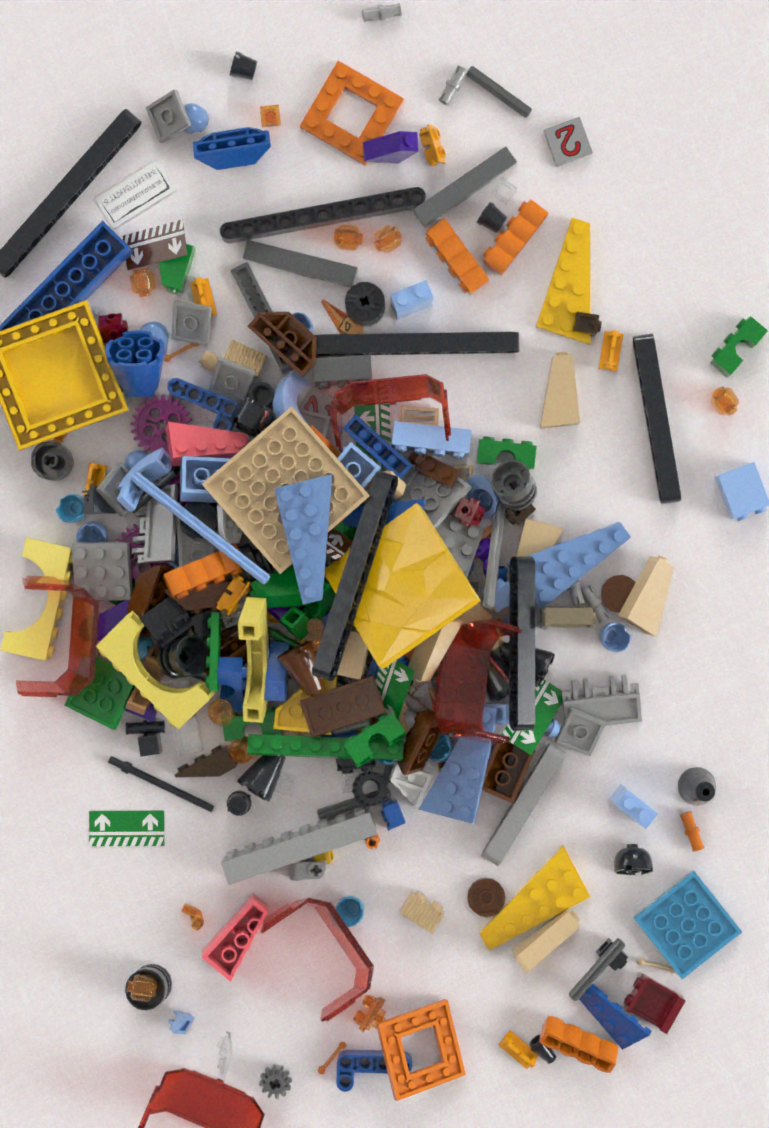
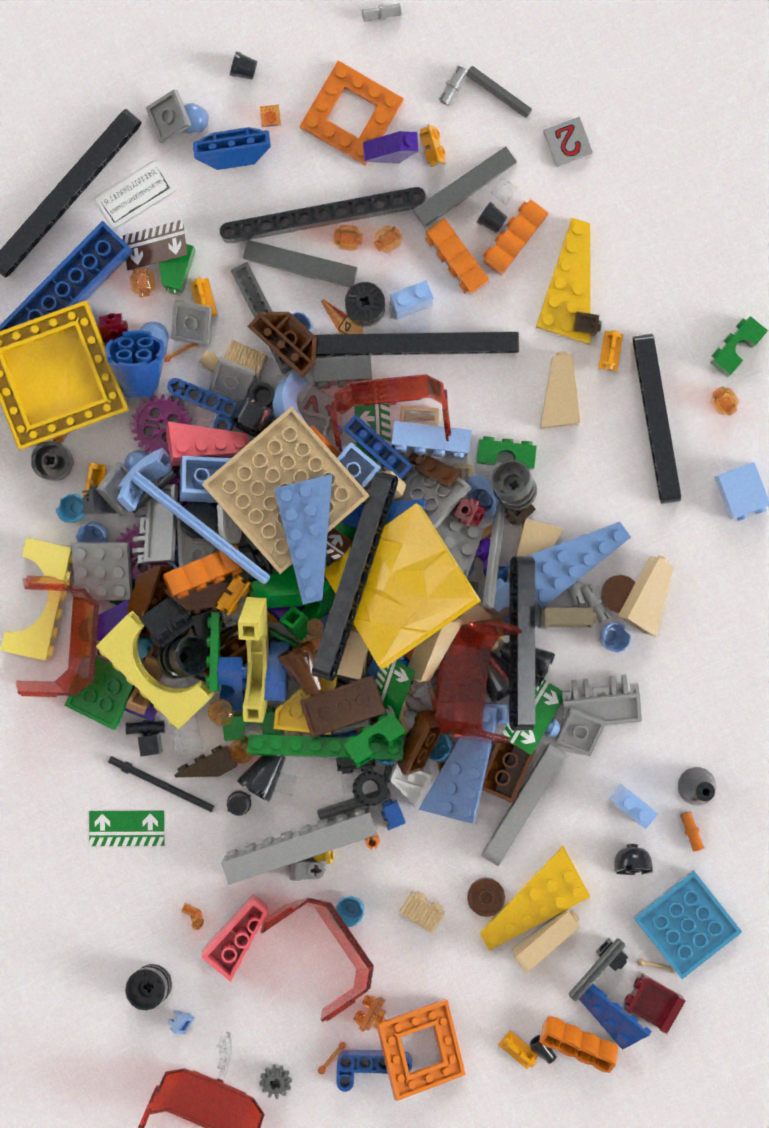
(142, 988): clear orange head -> none

